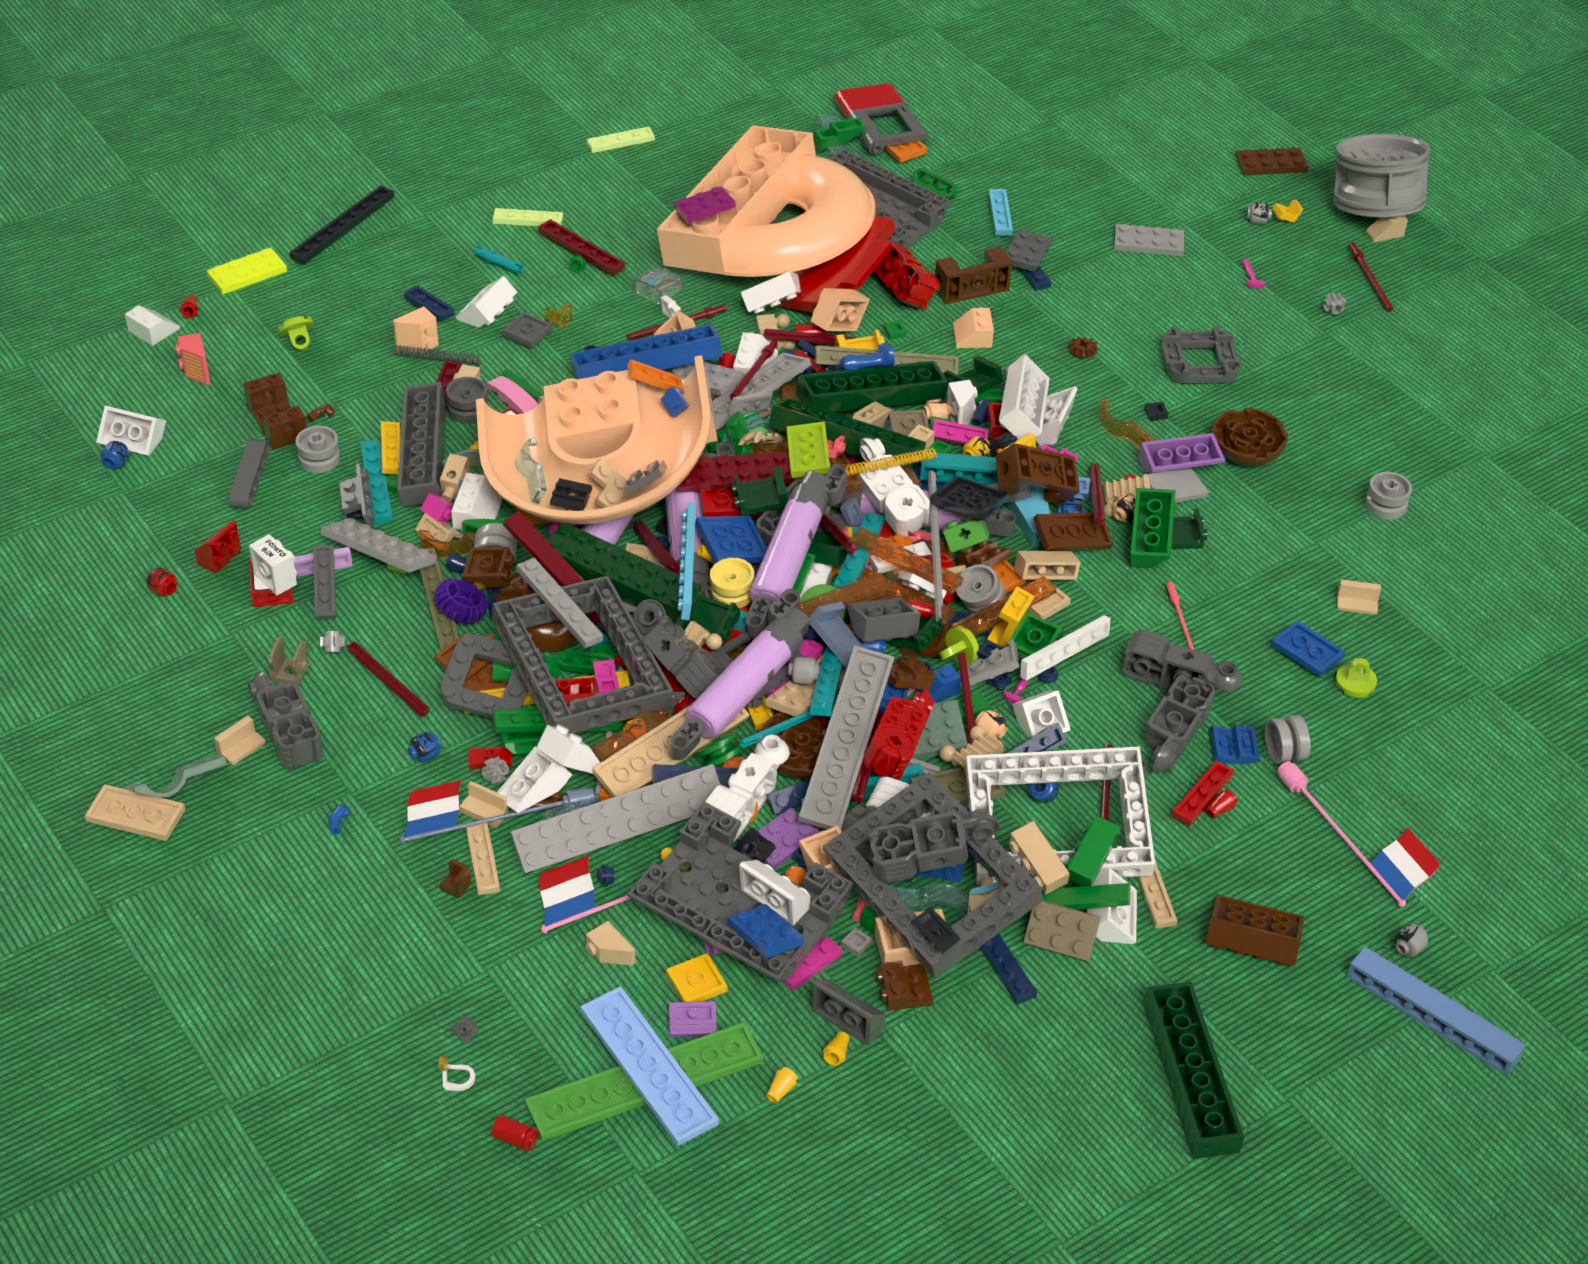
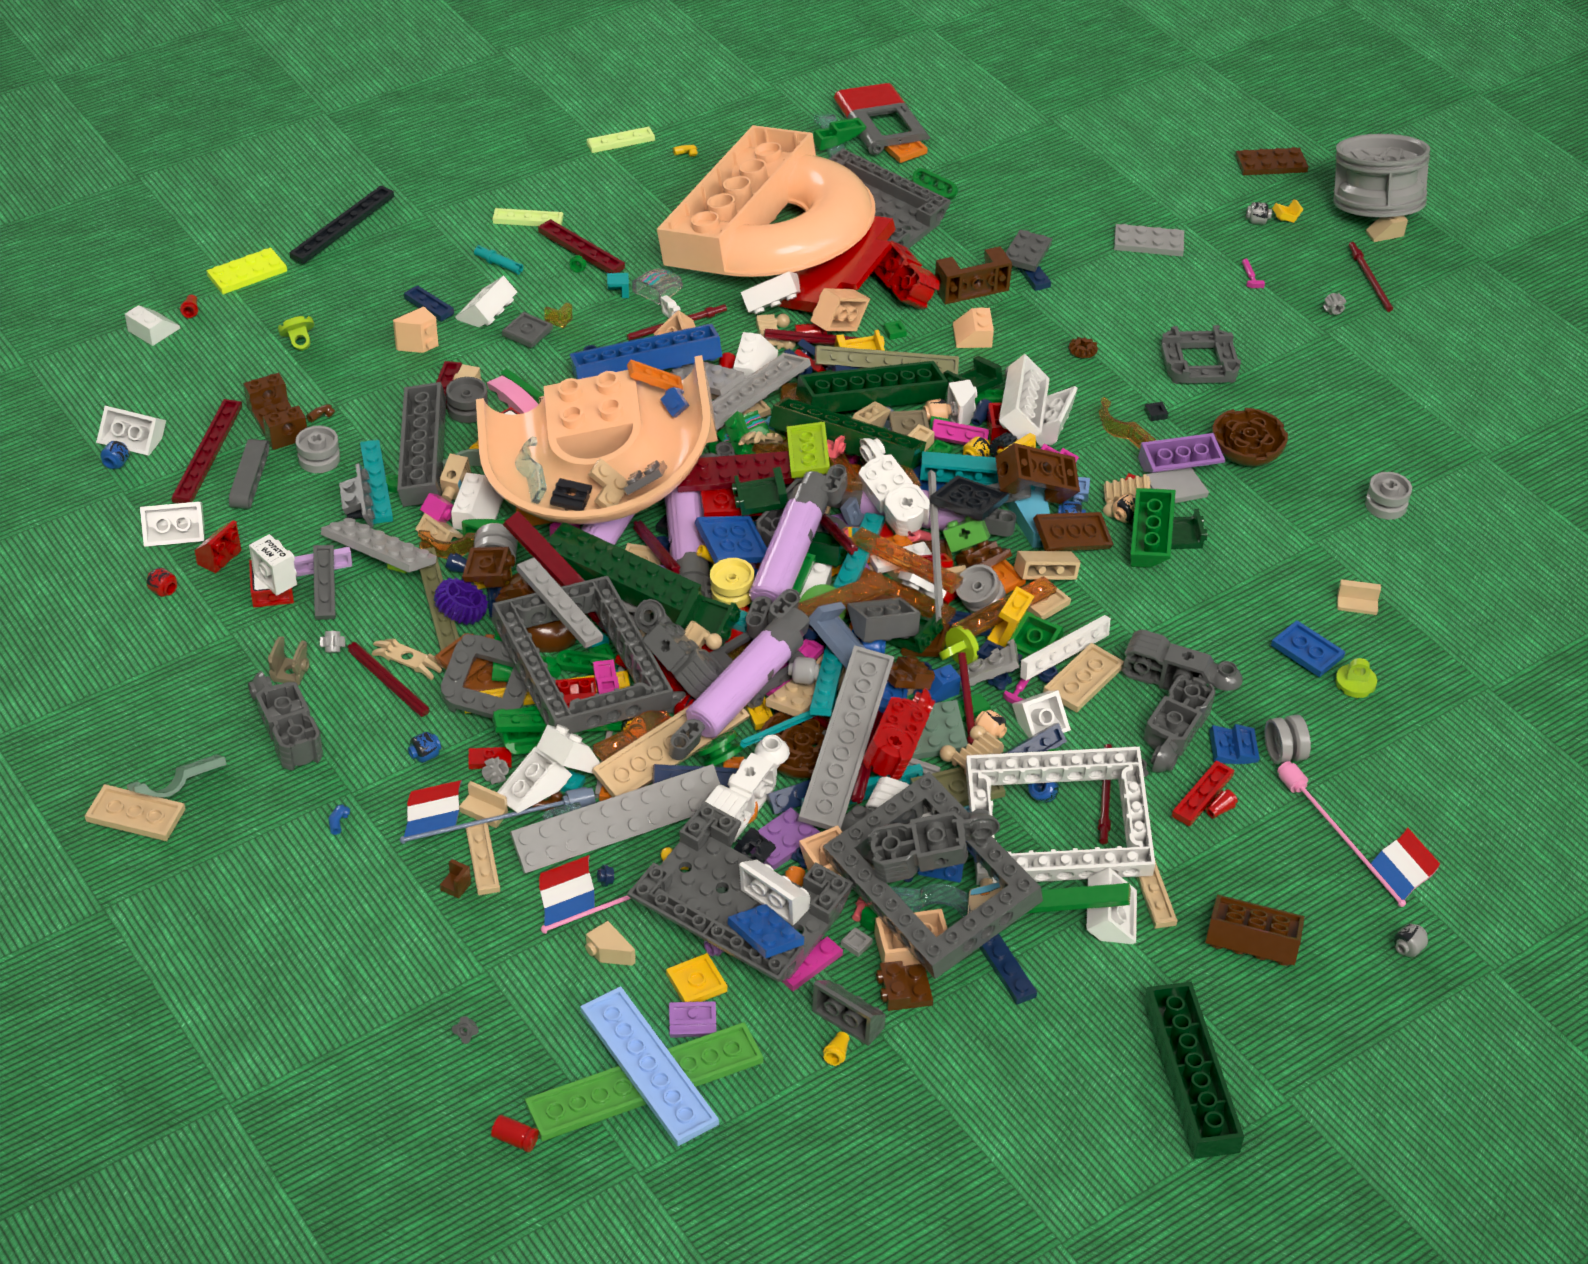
(172, 523): none -> white slope
(193, 358): coral slope -> none
(207, 451): none -> dark red tile
(238, 741): tan panel -> none
(390, 447): yellow plate -> none
(417, 662): none -> tan piece
(435, 351): dark grey piece -> none
(443, 1066): white piece -> none
(574, 782): none -> teal plate
(619, 281): none -> teal panel
(686, 565): medium azure plate -> none
(691, 149): none -> yellow arm
(704, 204): magenta plate -> none
(751, 402): light grey tile -> none
(767, 352): dark red bar -> none
(782, 1083): yellow cone -> none
(883, 357): blue piece -> none
(919, 457): yellow piece -> none
(924, 608): red cone -> none
(936, 930): black plate -> none
(1000, 212): medium azure plate -> none
(1038, 857): tan brick -> none
(1062, 930): dark tan plate -> none
(1085, 676): none -> tan plate
(1092, 851): green brick -> none
(1097, 493): dark red axle -> none
(1174, 598): coral piece -> none
(1436, 1011): medium blue brick -> none

